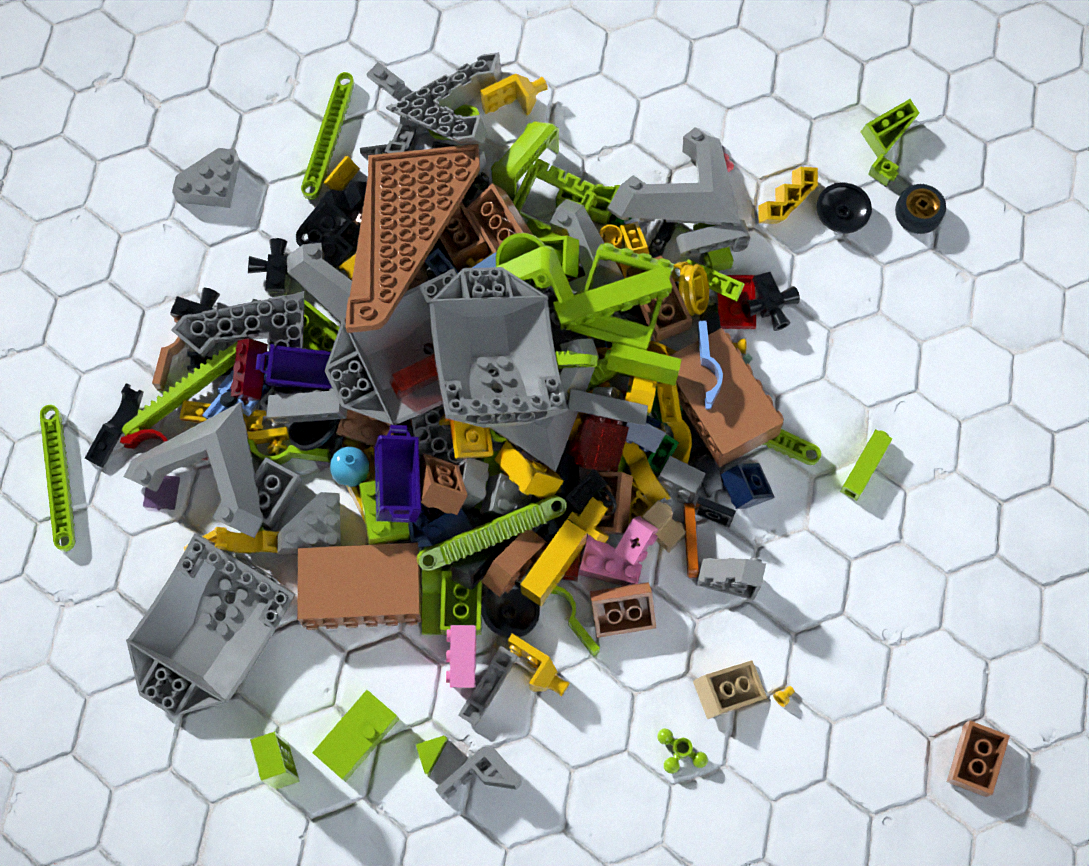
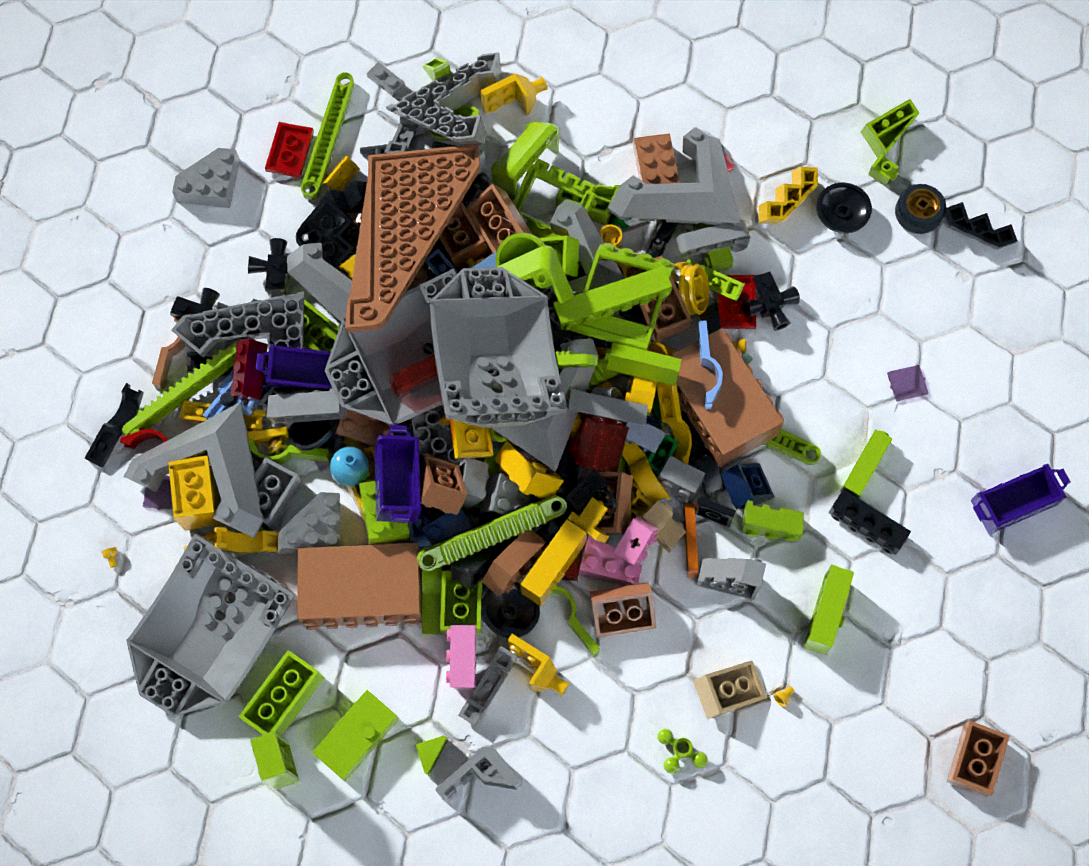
(57, 478): lime gear -> none
(110, 555): none -> yellow piece
(194, 492): none -> yellow container
(282, 695): none -> lime brick
(289, 149): none -> red plate
(437, 68): none -> lime slope
(634, 238): yellow brick -> none
(655, 159): none -> nougat brick
(772, 522): none -> lime wedge
(829, 610): none -> lime brick
(880, 522): none -> black brick
(907, 383): none -> clear purple piece
(979, 227): none -> black brick
(1020, 498): none -> dark purple container

